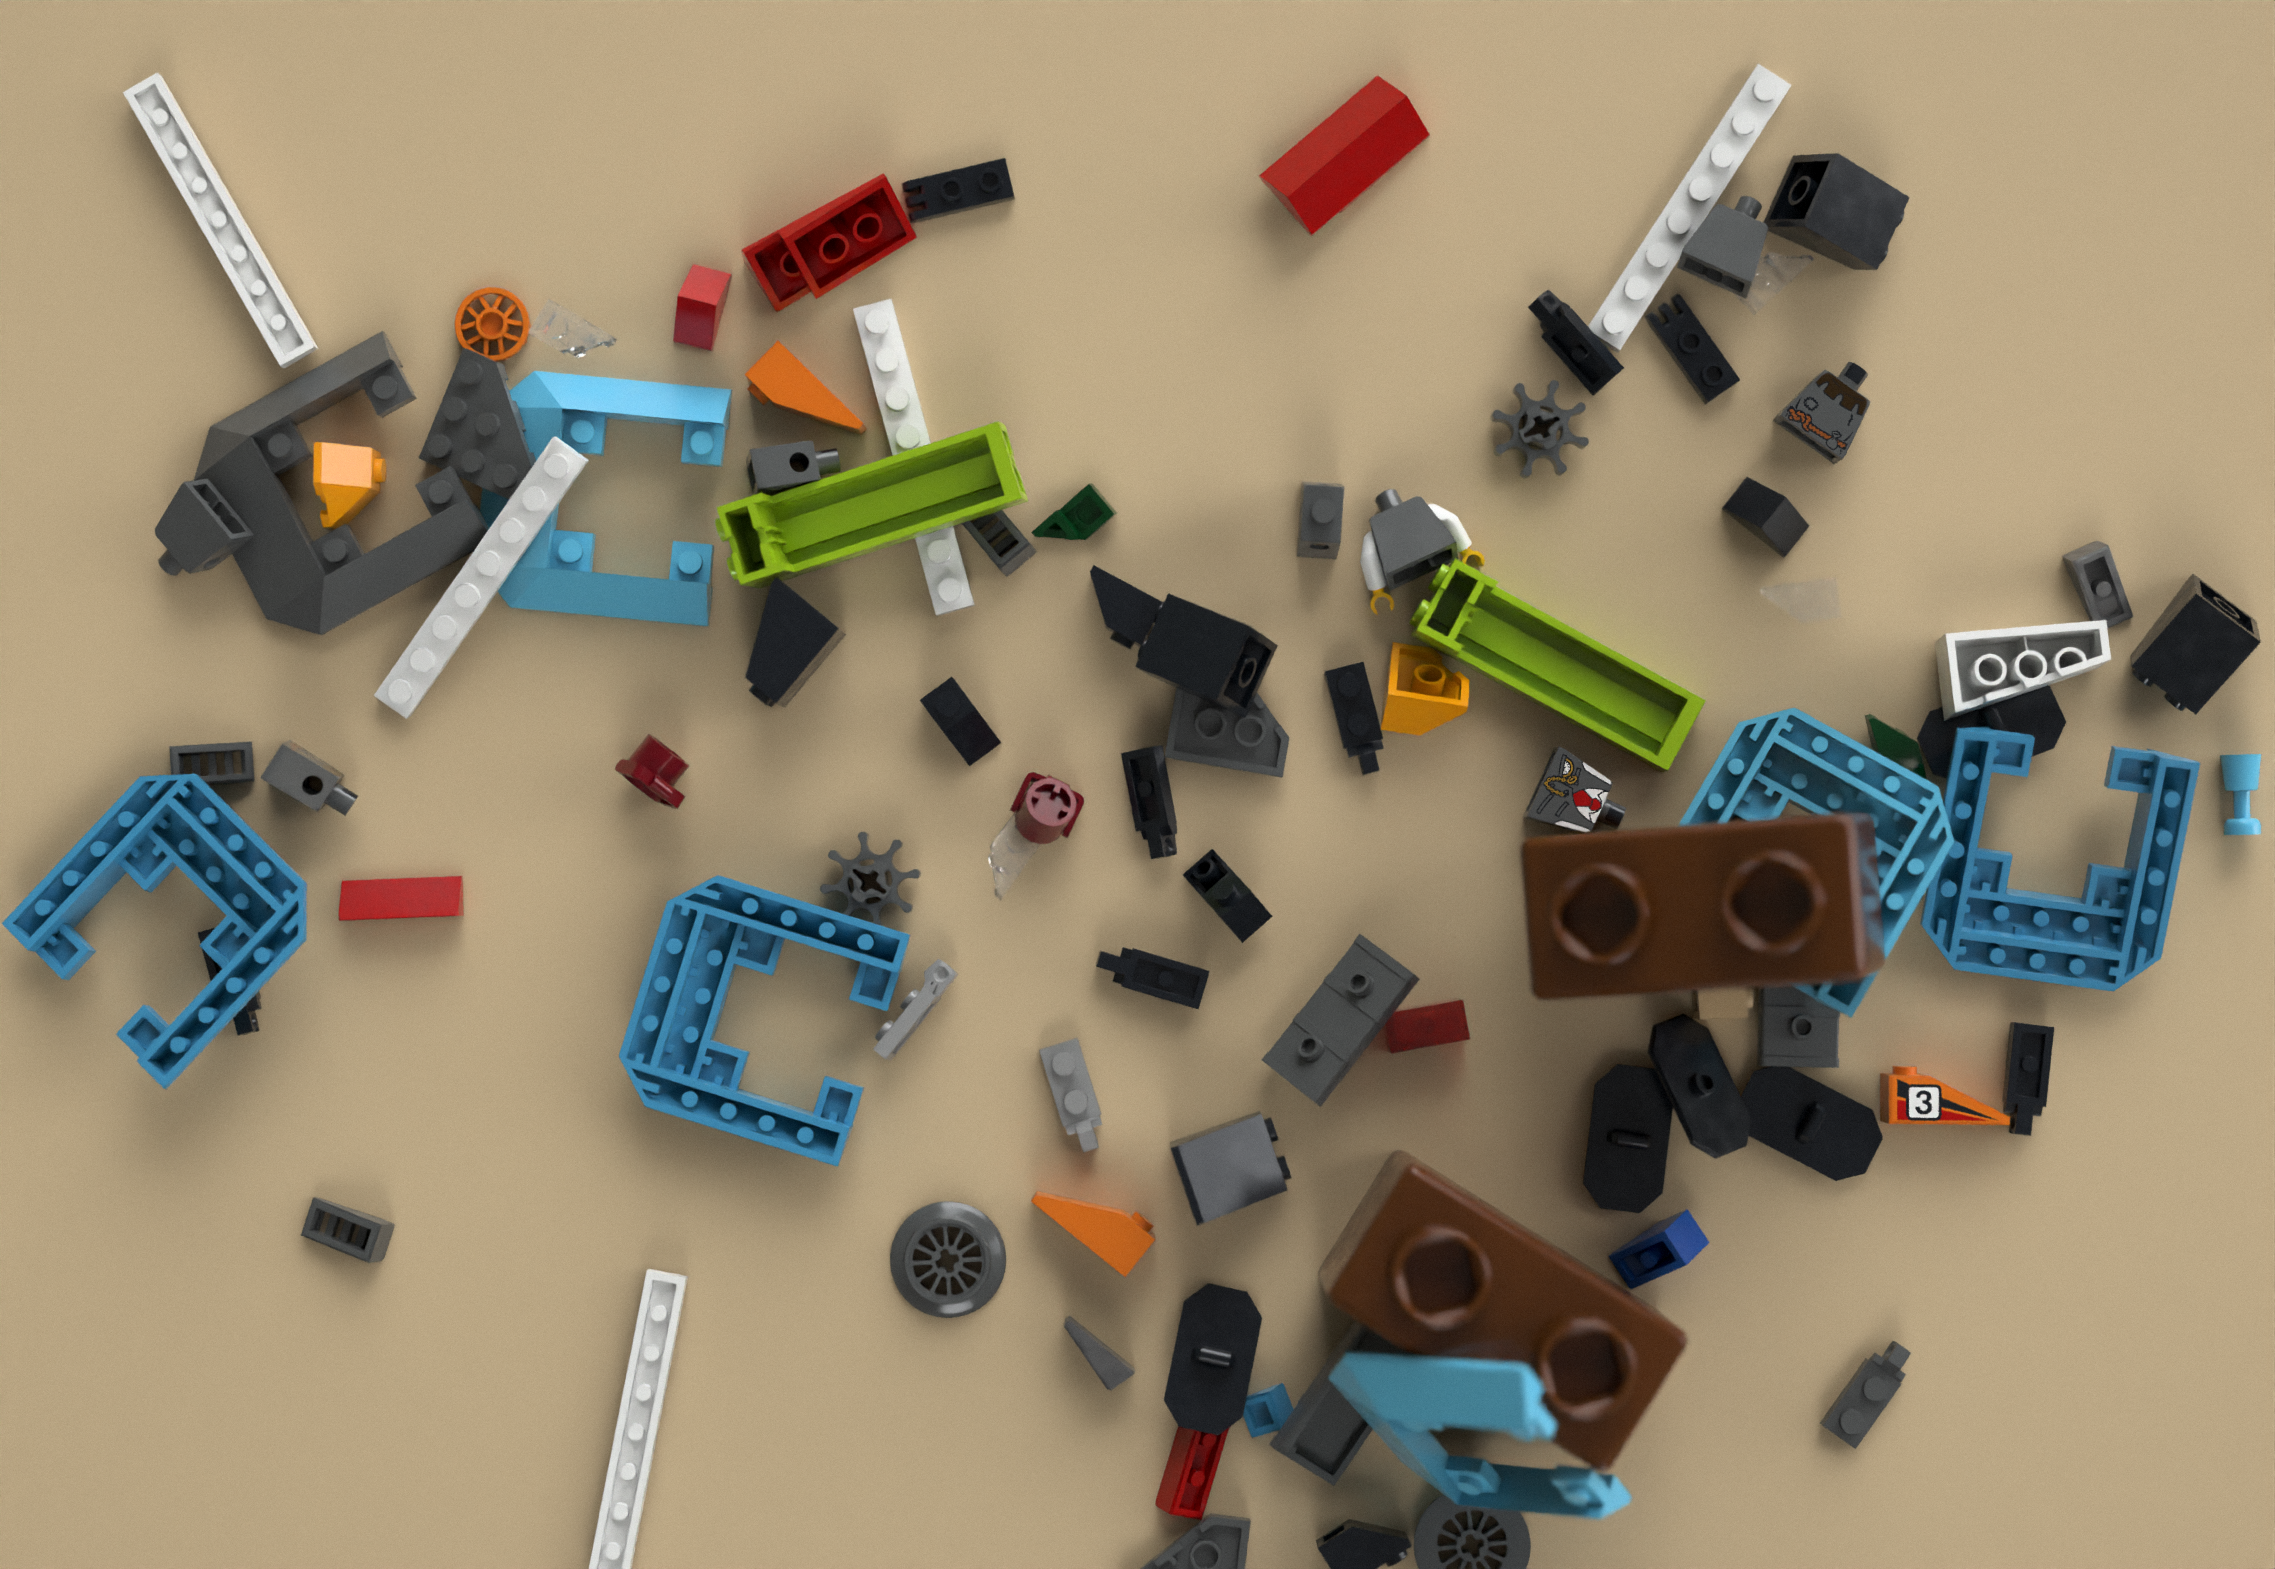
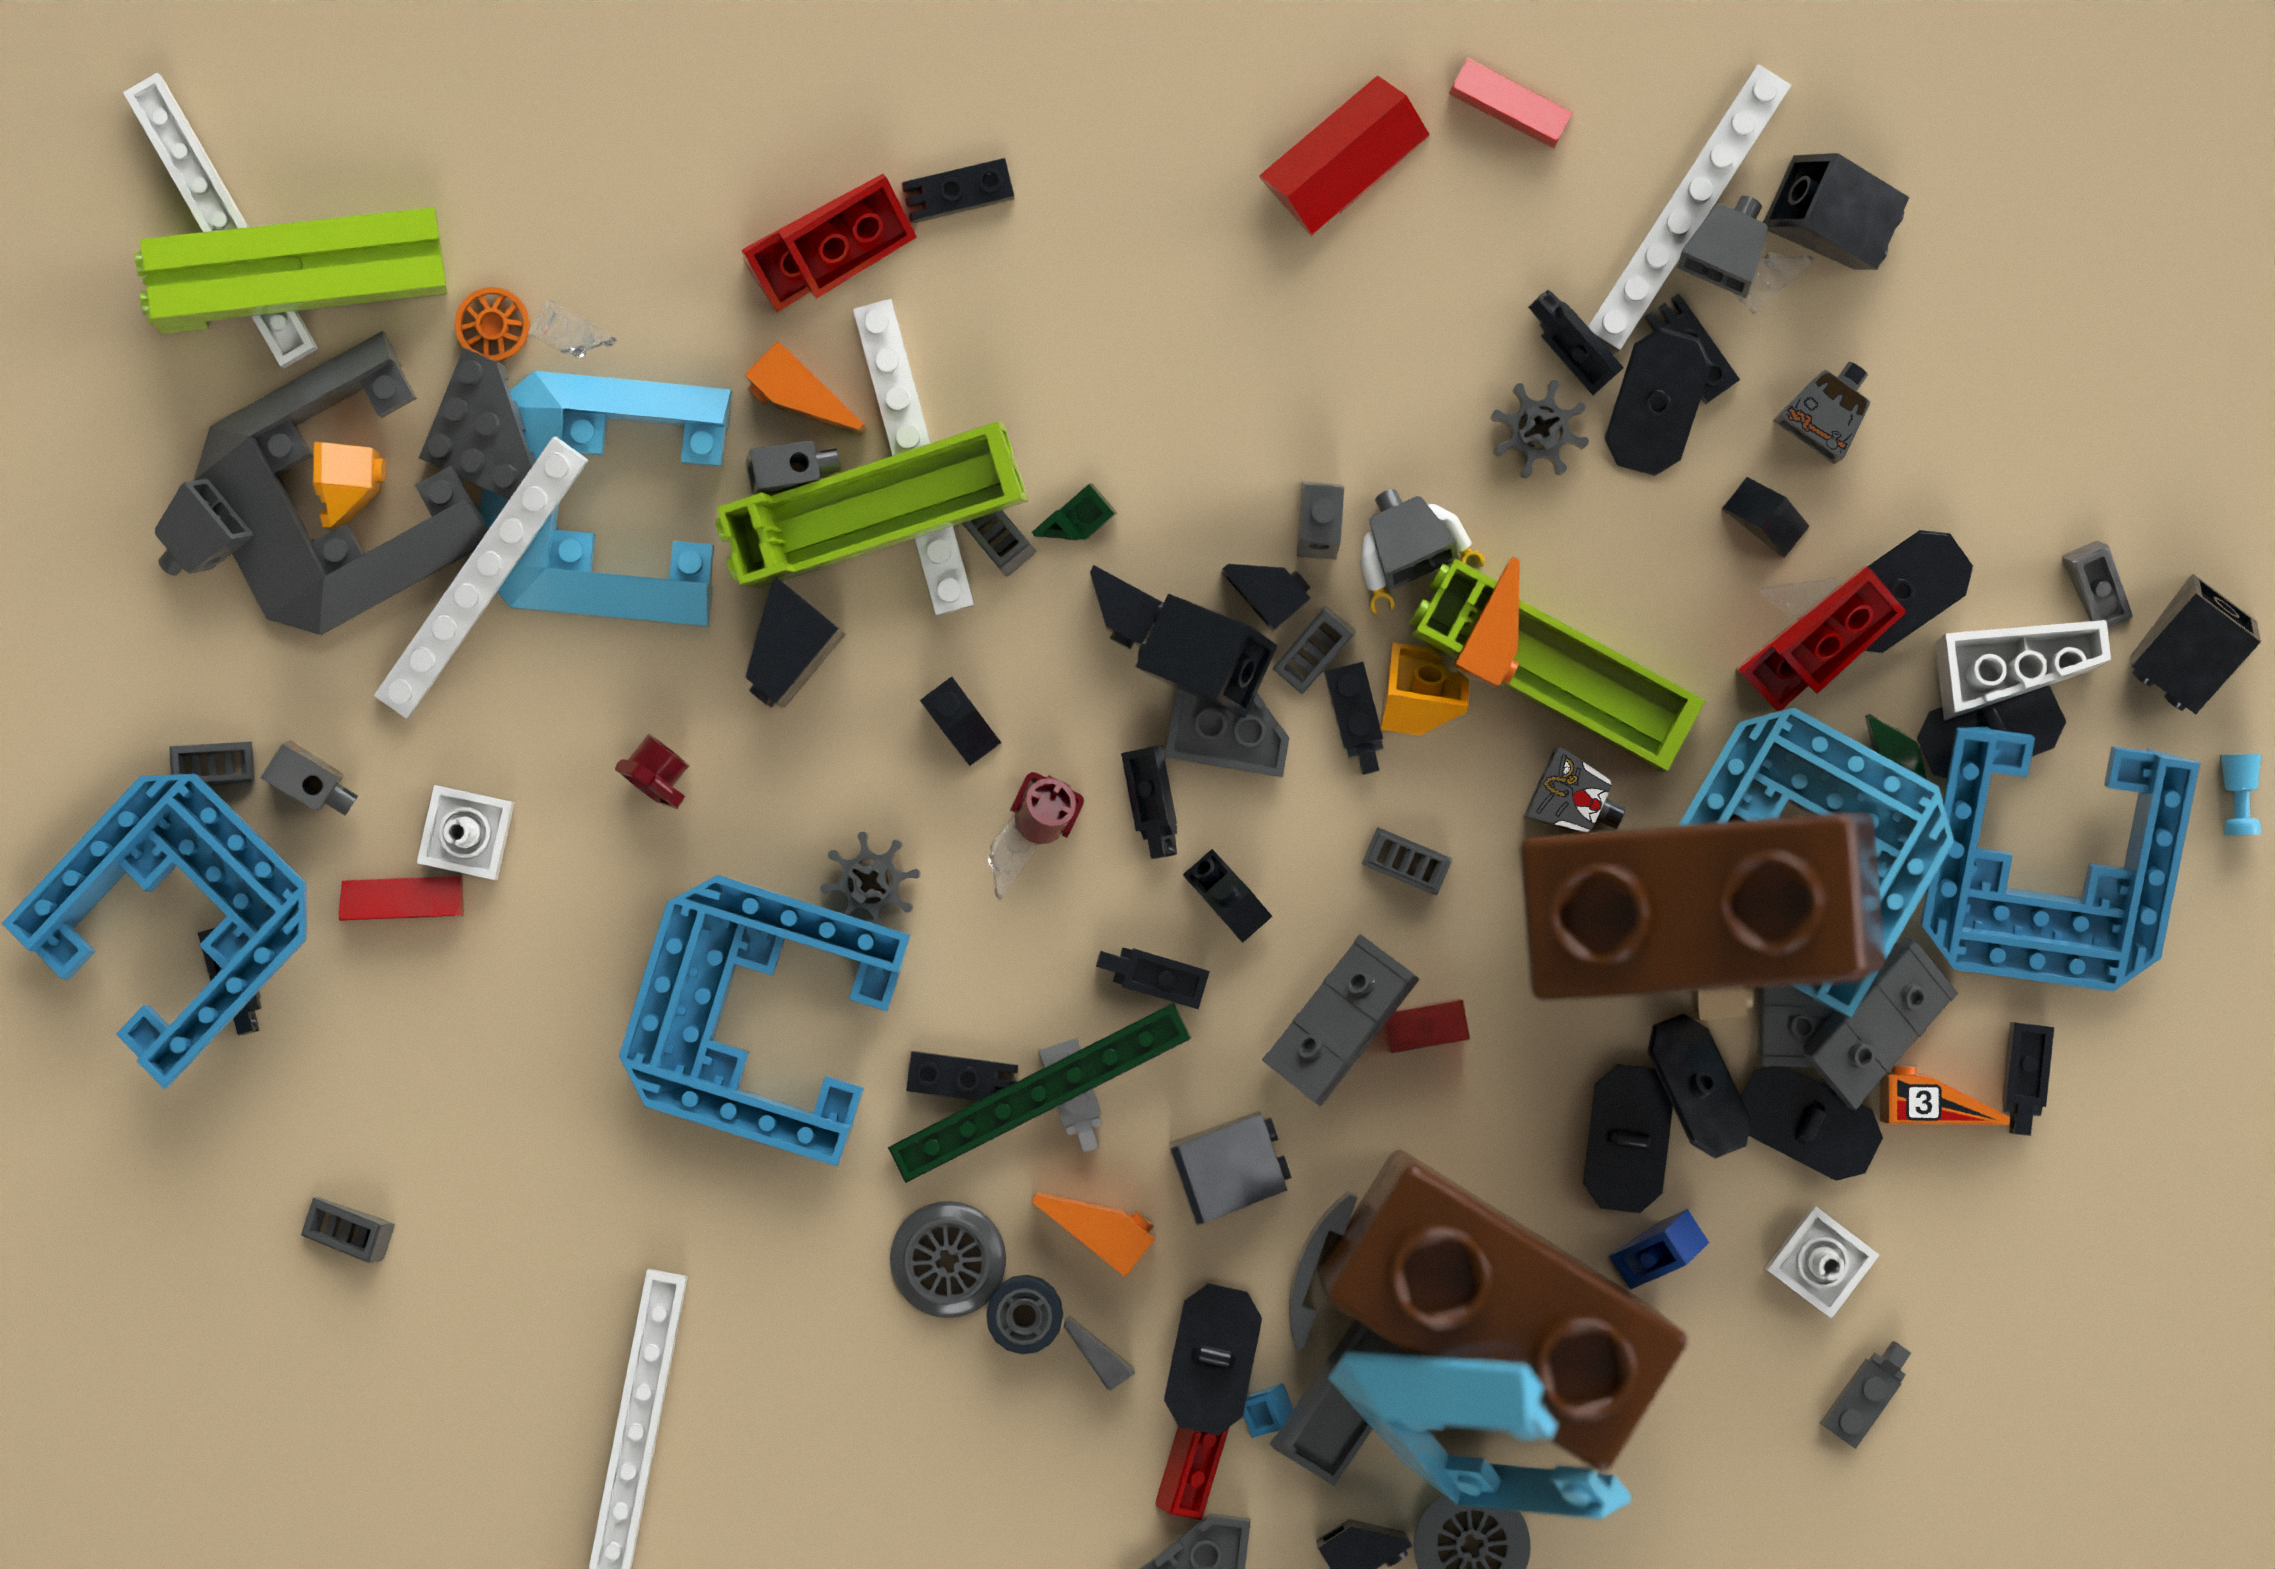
(289, 268): none -> lime brick
(465, 832): none -> white plate
(700, 307): red slope -> none
(916, 1009): light grey hinge -> none
(956, 1076): none -> black hinge
(1024, 1337): none -> wheel
(1039, 1092): none -> dark green tile
(1269, 591): none -> black slope
(1335, 1220): none -> dark grey slope
(1337, 624): none -> dark grey slope
(1437, 876): none -> dark grey slope
(1494, 637): none -> orange slope
(1510, 103): none -> slope
(1657, 401): none -> black shield
(1822, 1261): none -> white plate
(1823, 640): none -> red slope
(1892, 1015): none -> dark grey container
(1925, 577): none -> black shield

